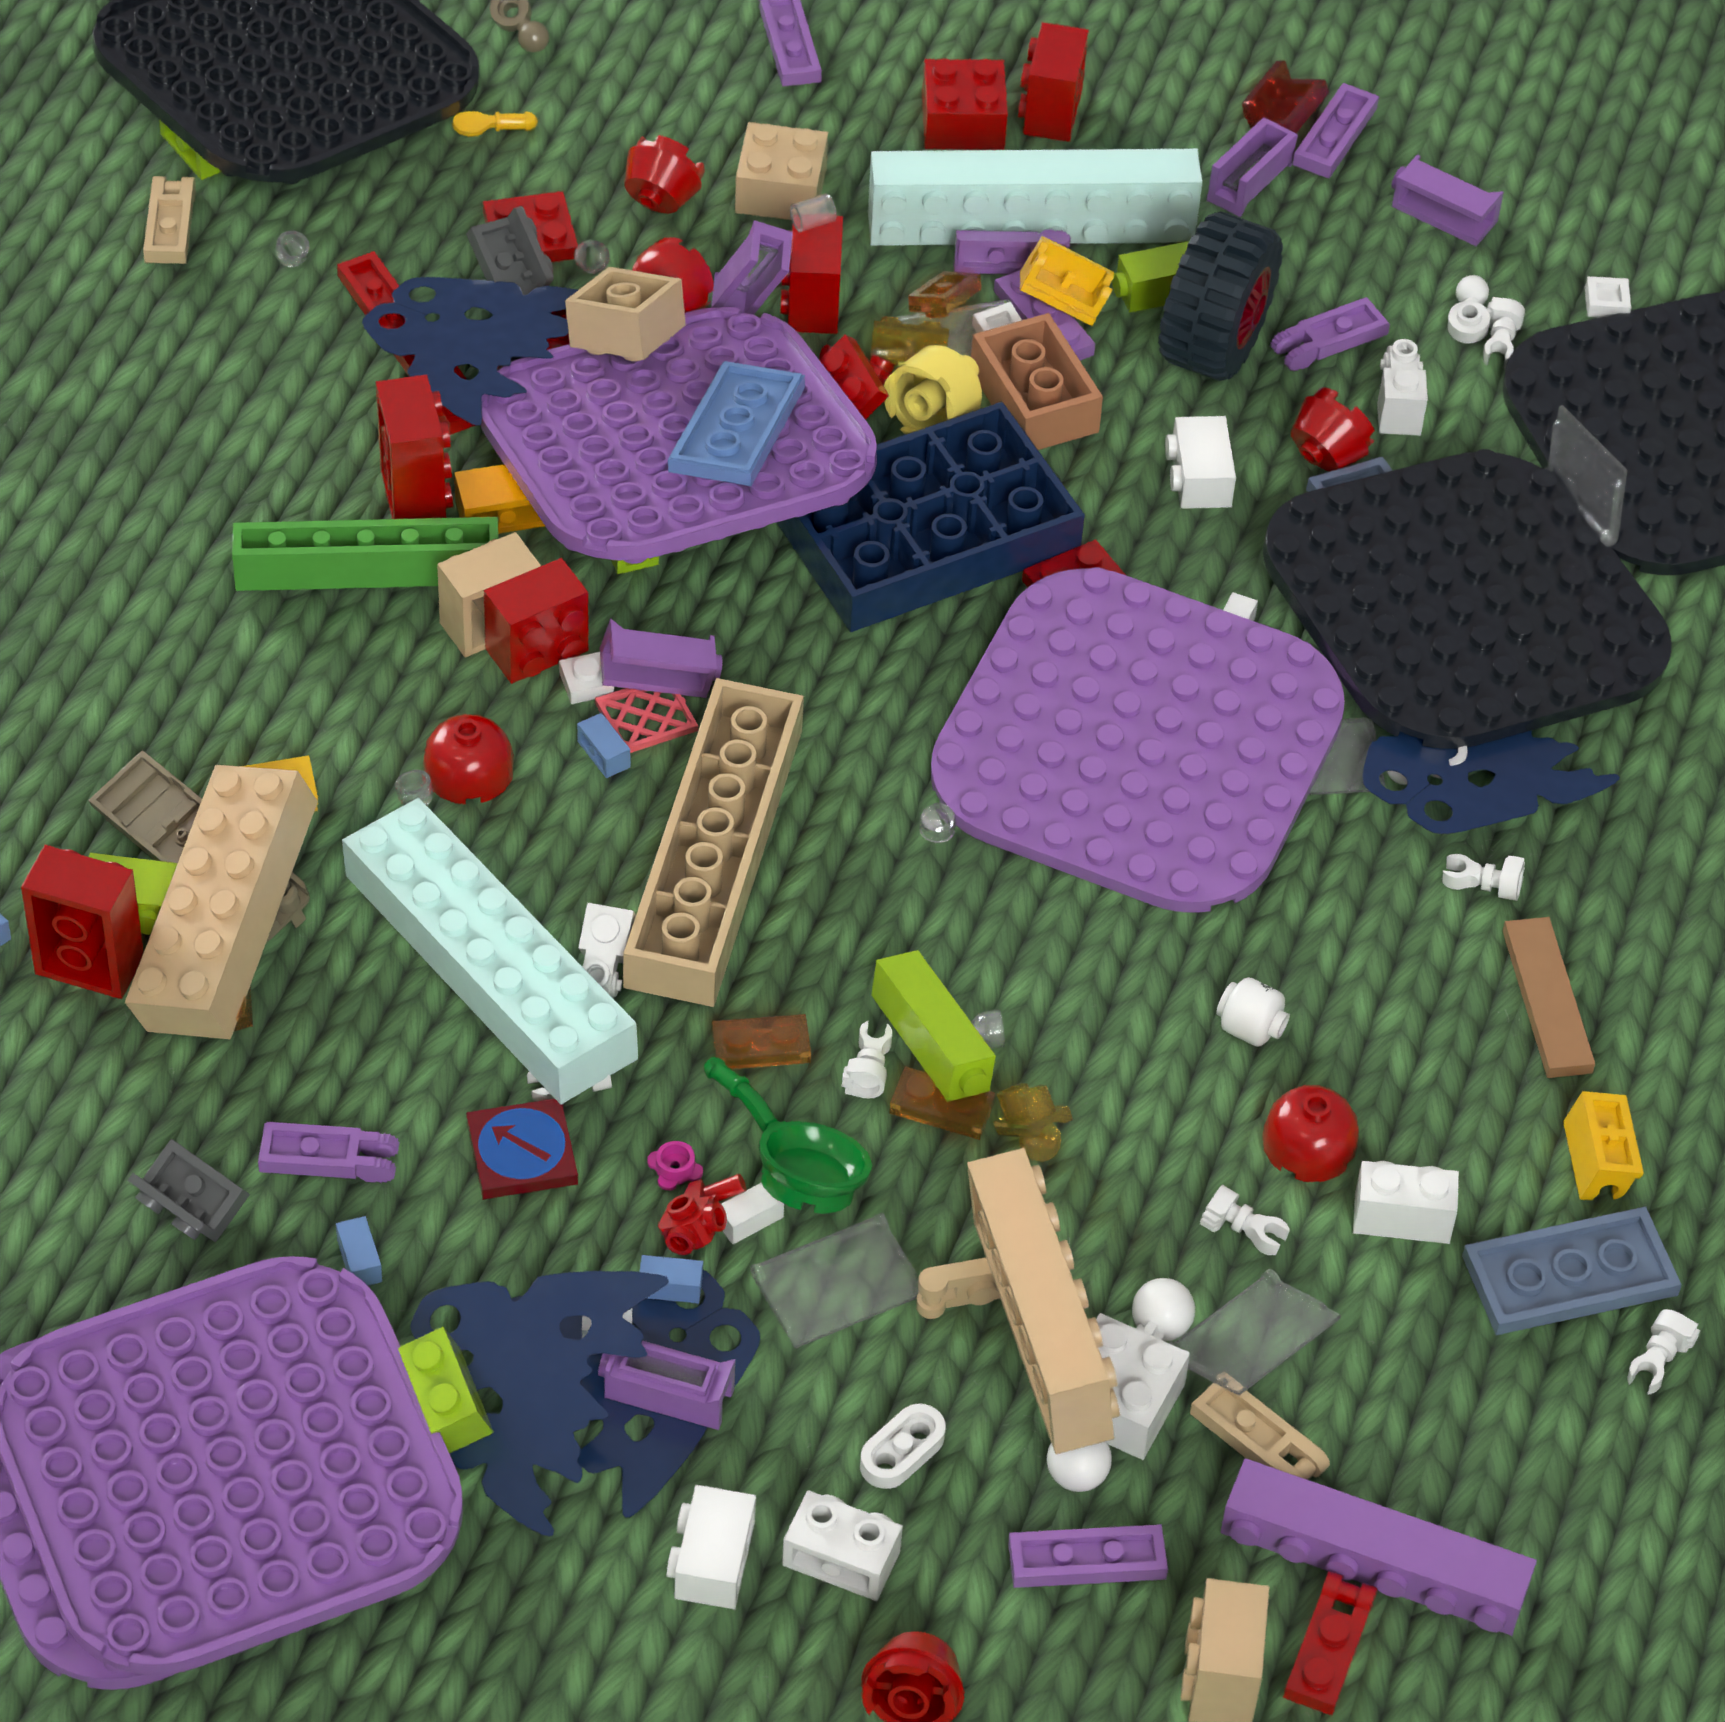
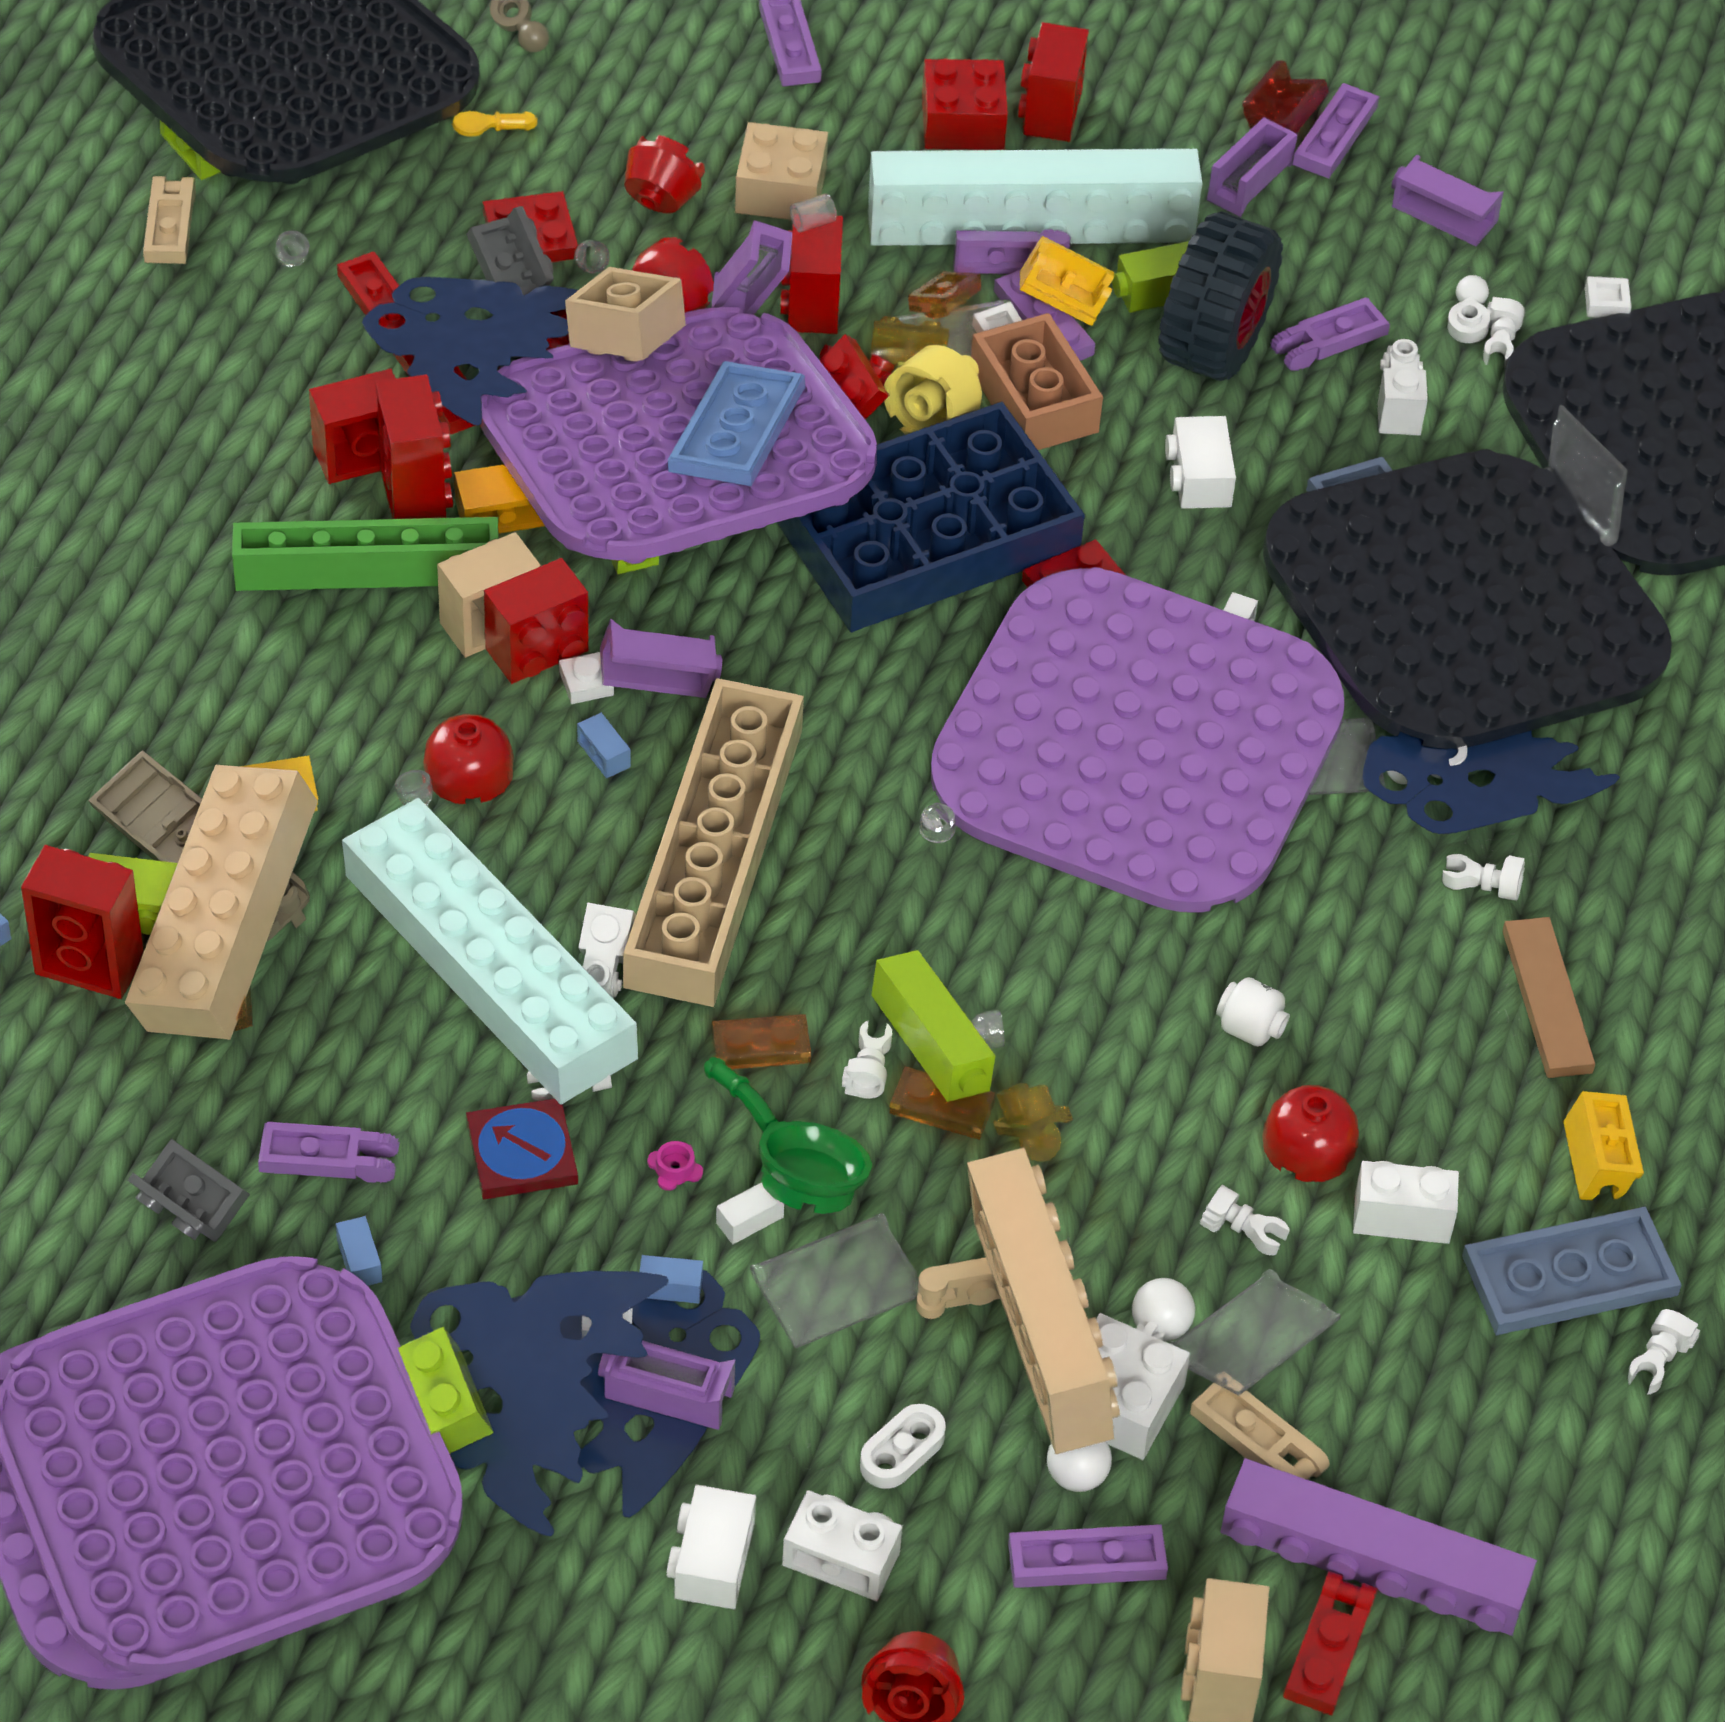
(347, 426): none -> red brick
(653, 738): coral window -> none
(697, 1214): red piece -> none
(1330, 432): red cone -> none

